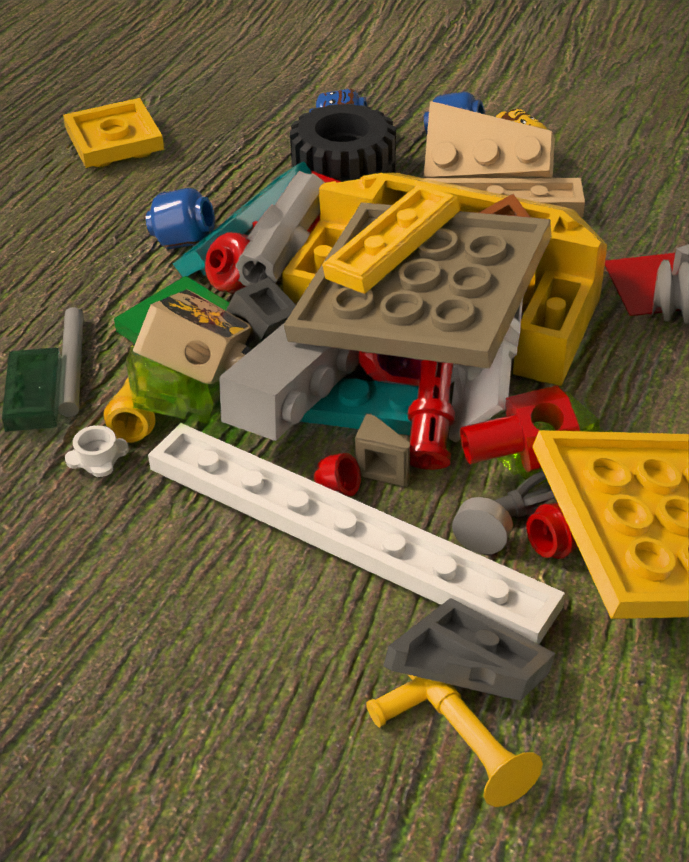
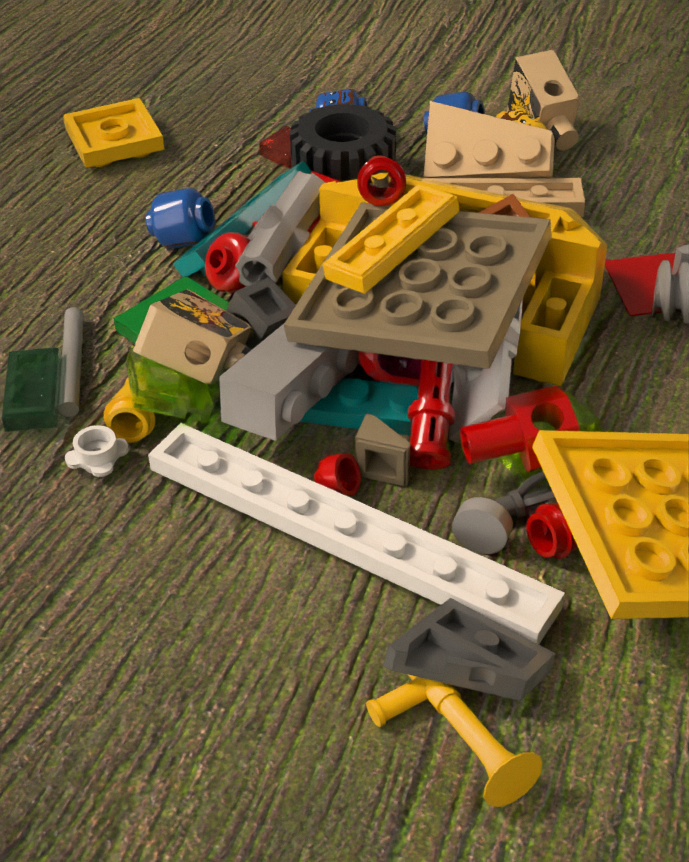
(277, 147): none -> clear red tile
(381, 191): none -> red cone
(546, 94): none -> tan torso

